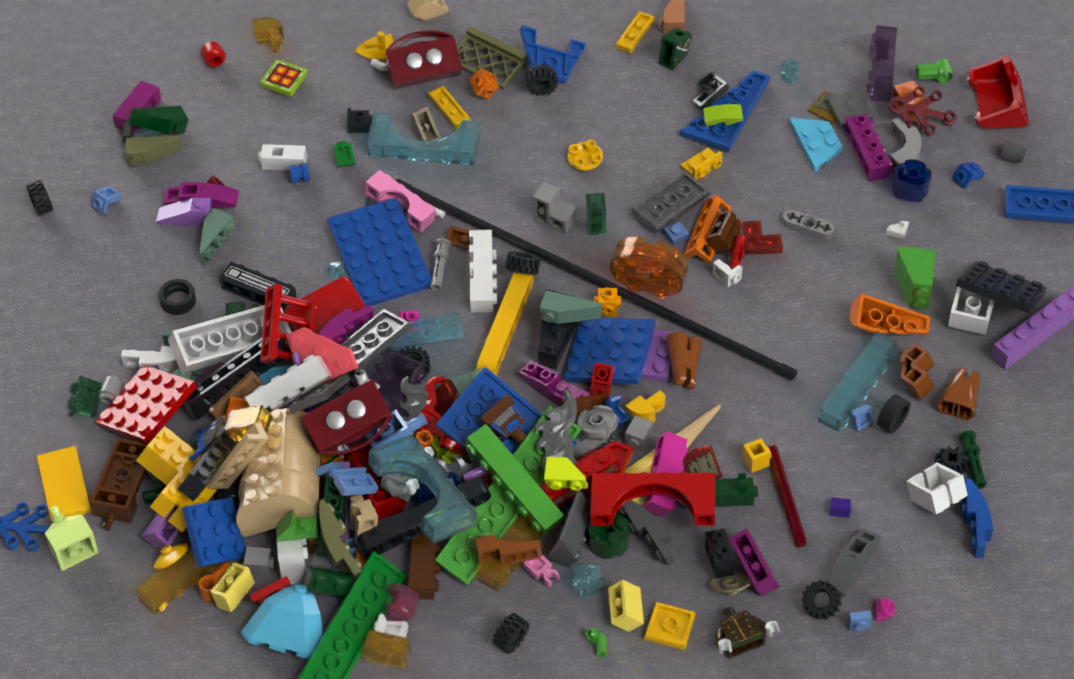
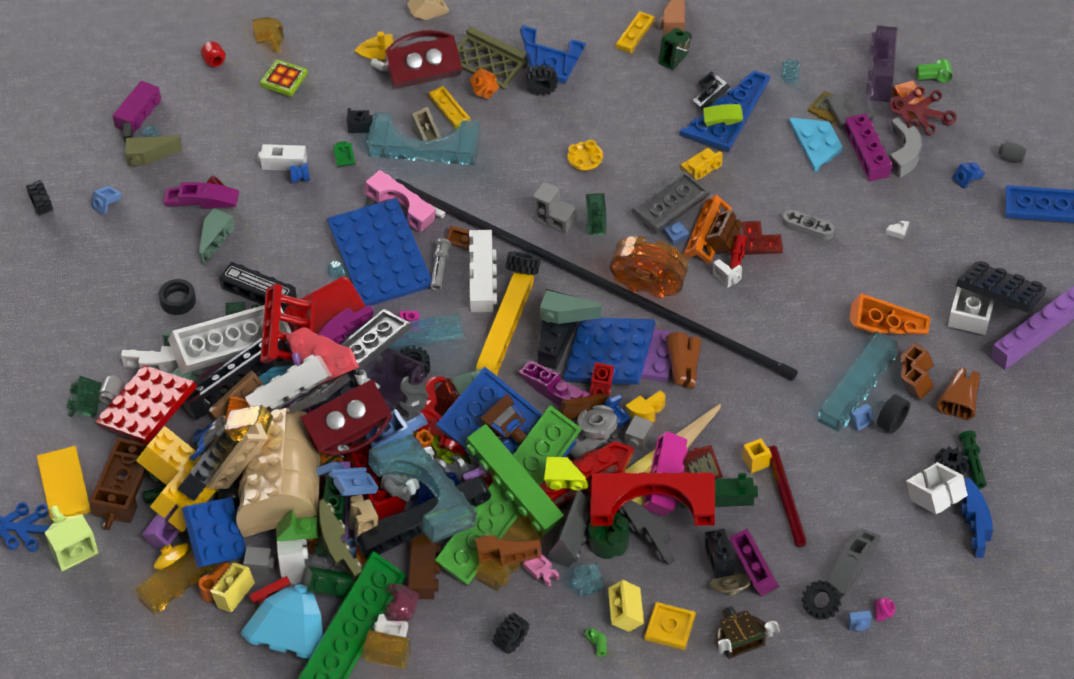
(161, 119): dark green slope -> none
(185, 212): medium lavender slope -> none
(555, 434): piece -> none
(609, 301): light orange brick -> none
(840, 507): dark purple slope -> none
(911, 180): clear blue brick -> none
(915, 275): bright green slope -> none
(999, 95): red windscreen -> none

